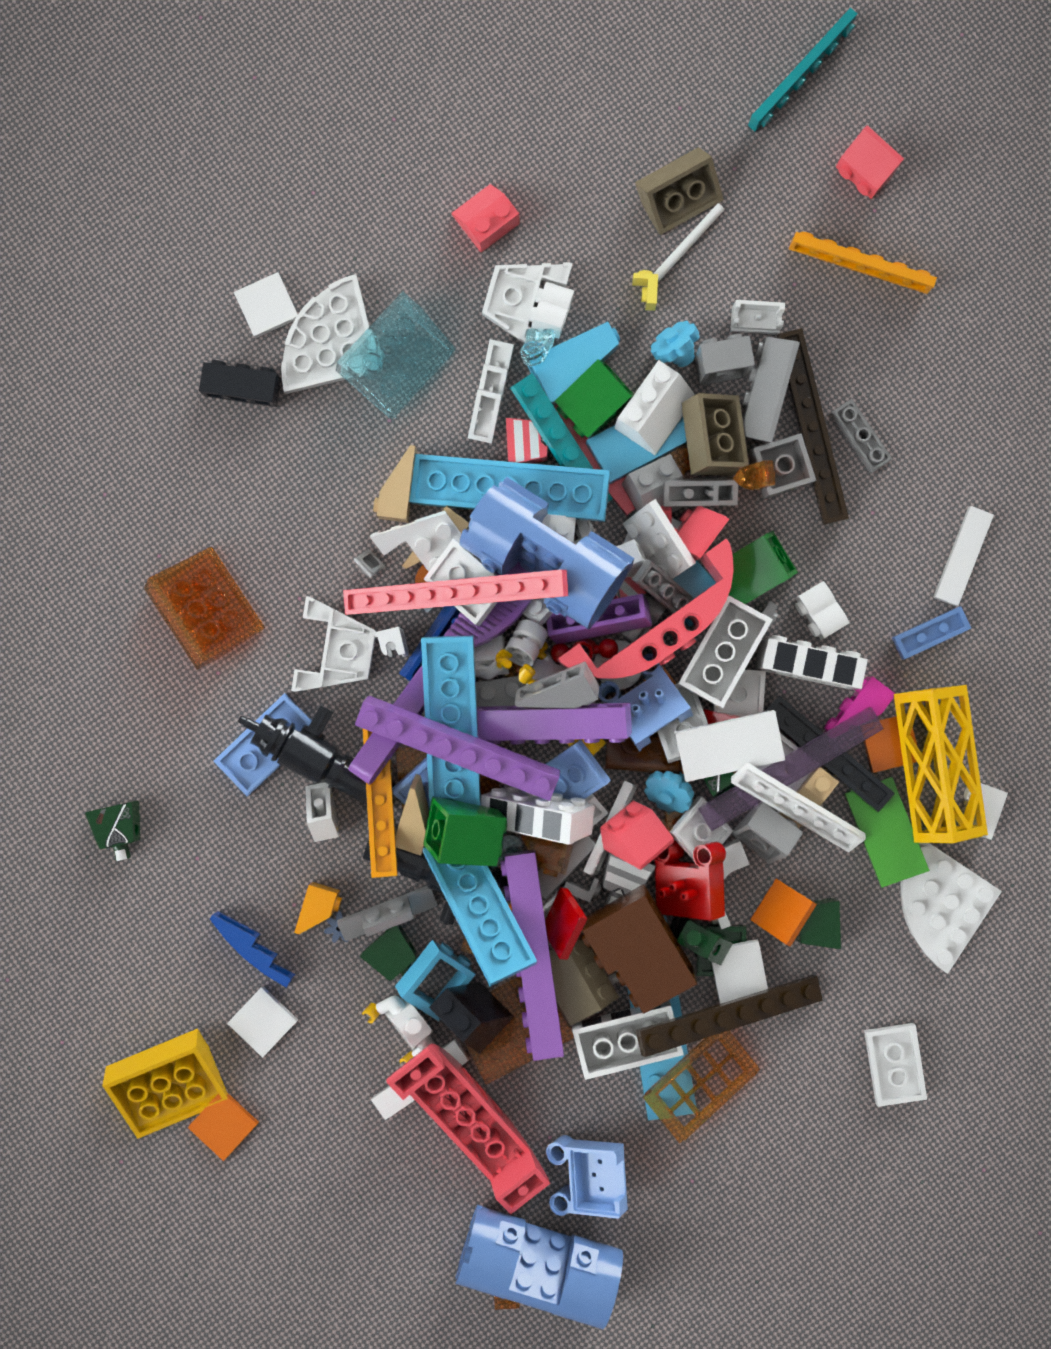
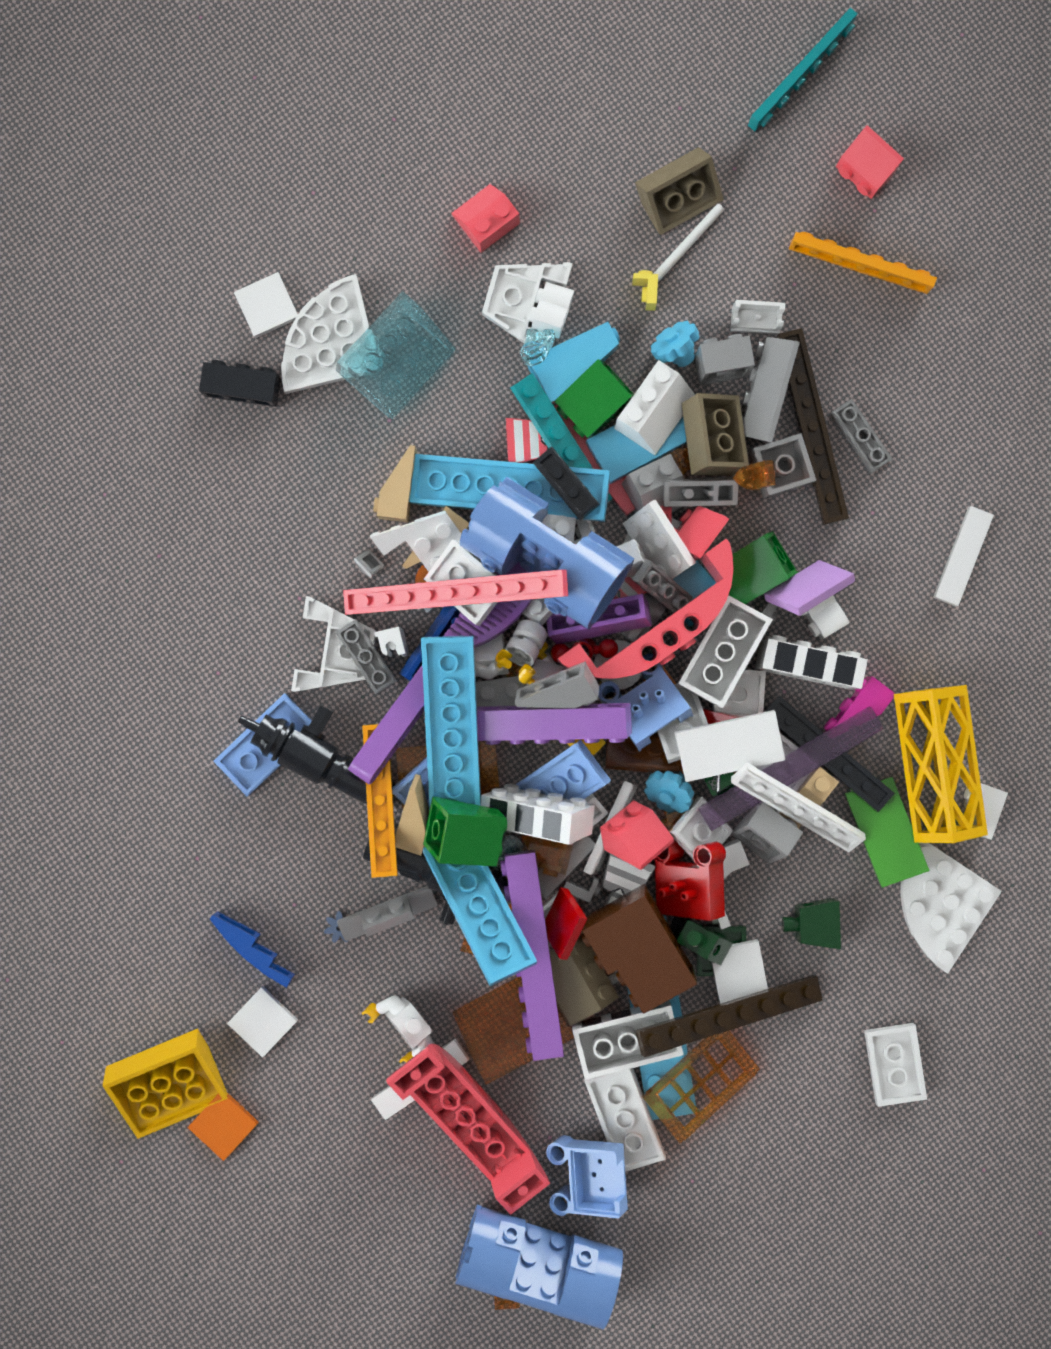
(116, 827): dark green torso -> none
(203, 607): clear orange slope -> none
(317, 906): light orange slope -> none
(321, 812): white slope -> none
(375, 669): none -> light grey tile
(391, 953): dark green torso -> none
(421, 968): medium azure window -> none
(458, 747): medium lavender brick -> none
(472, 1014): black slope -> none
(490, 391): white slope -> none
(566, 483): none -> black tile
(626, 1117): none -> white tile
(783, 912): orange tile -> none
(809, 587): none -> lavender tile
(885, 747): orange tile -> none
(931, 632): medium blue plate -> none

